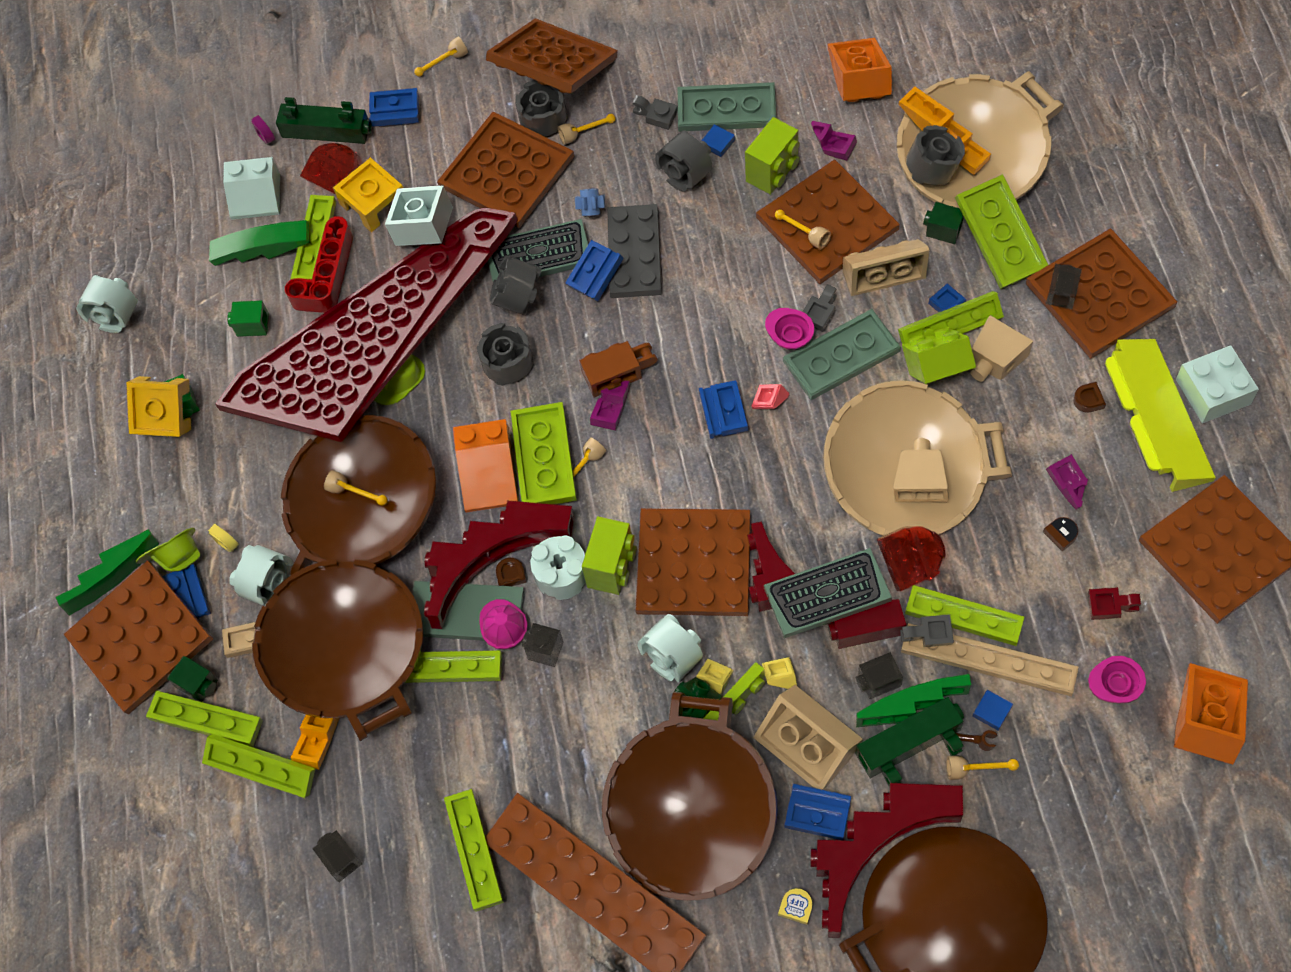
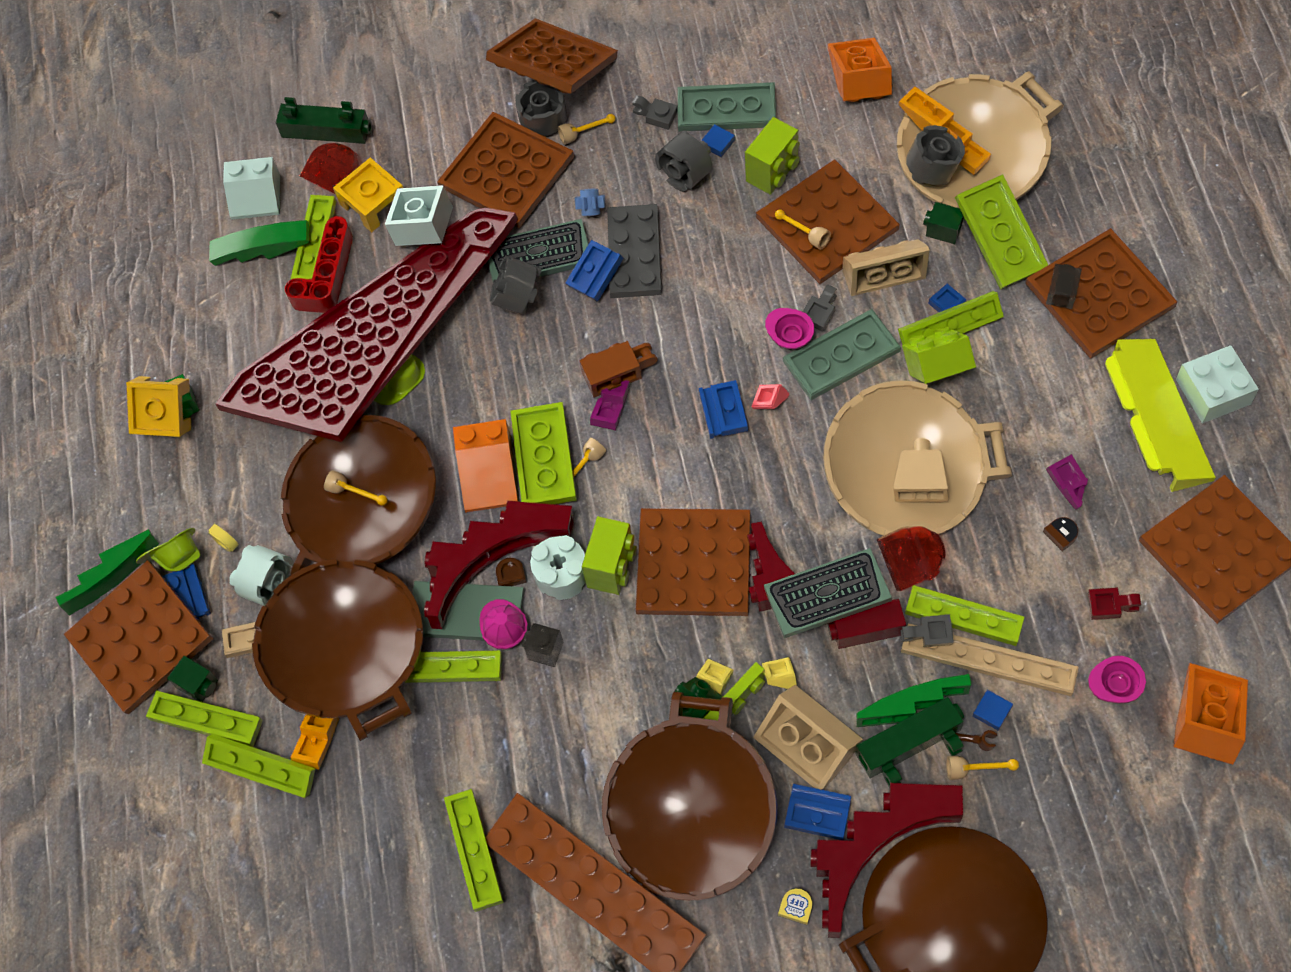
(107, 303): light aqua brick -> none
(248, 318): green brick -> none
(262, 130): magenta tile -> none
(337, 855): clear smoke brick -> none
(394, 107): blue plate -> none
(455, 48): hinge -> none
(505, 353): dark grey brick -> none
(671, 648): light aqua brick -> none
(832, 142): magenta slope -> none
(879, 676): clear smoke brick -> none
(998, 350): tan torso -> none
(1089, 398): reddish brown tile -> none

